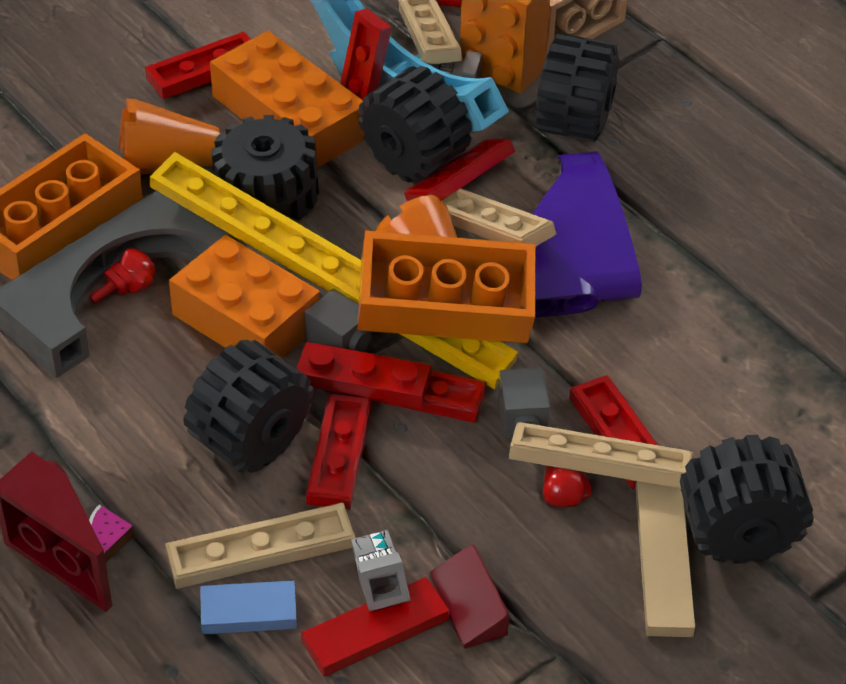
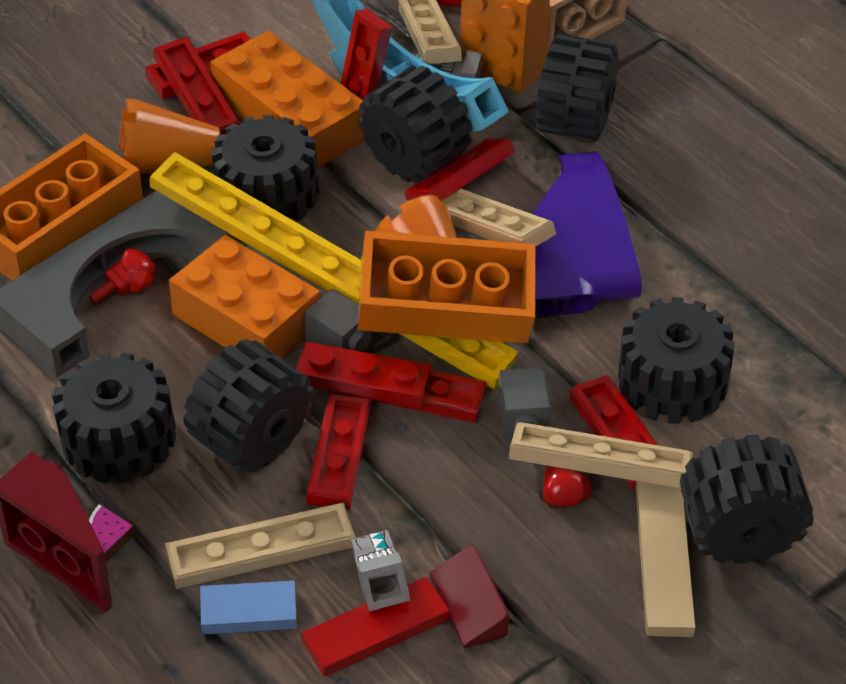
(127, 415): none -> black wheel
(194, 84): none -> red tile
(675, 359): none -> black wheel

